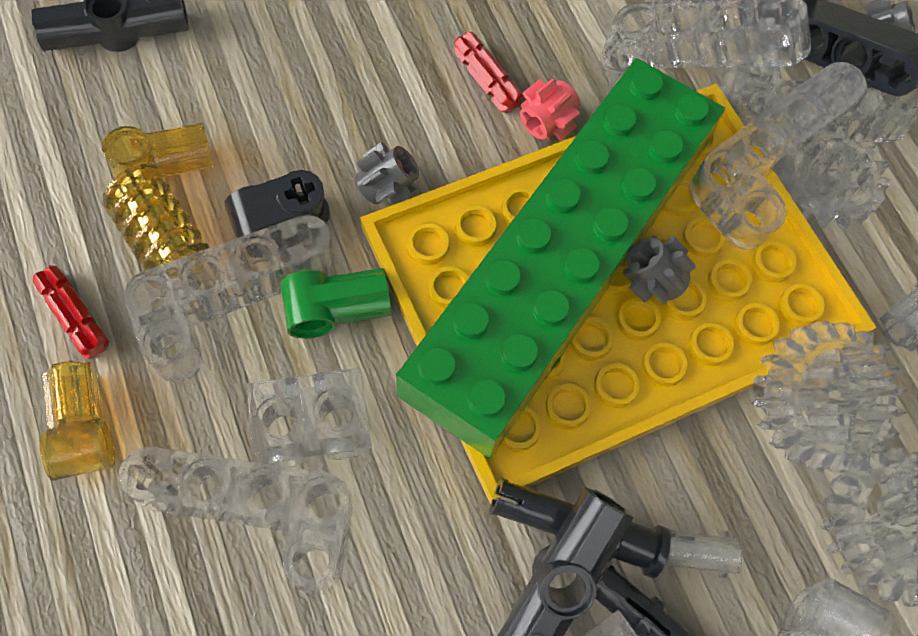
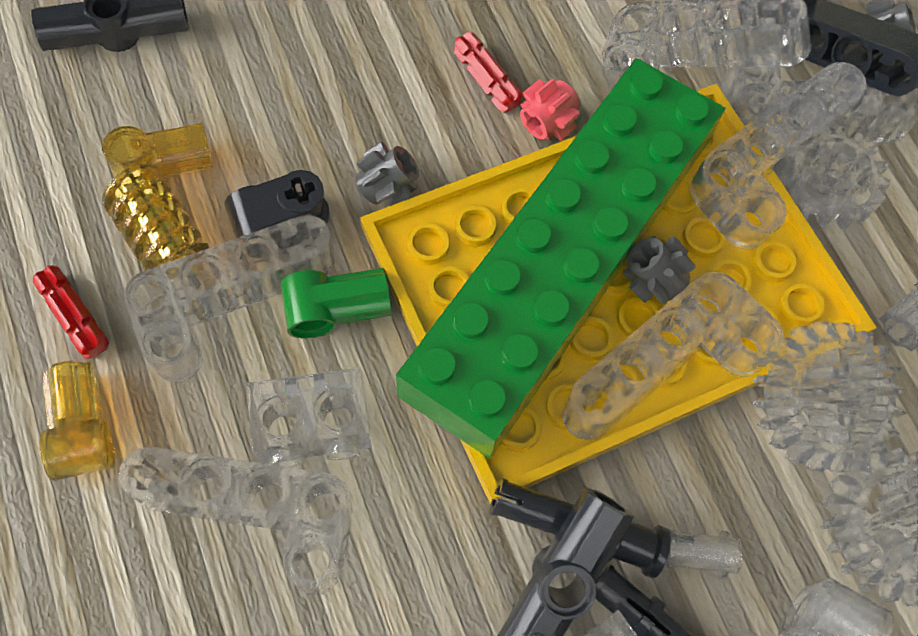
(658, 360): none -> clear beam

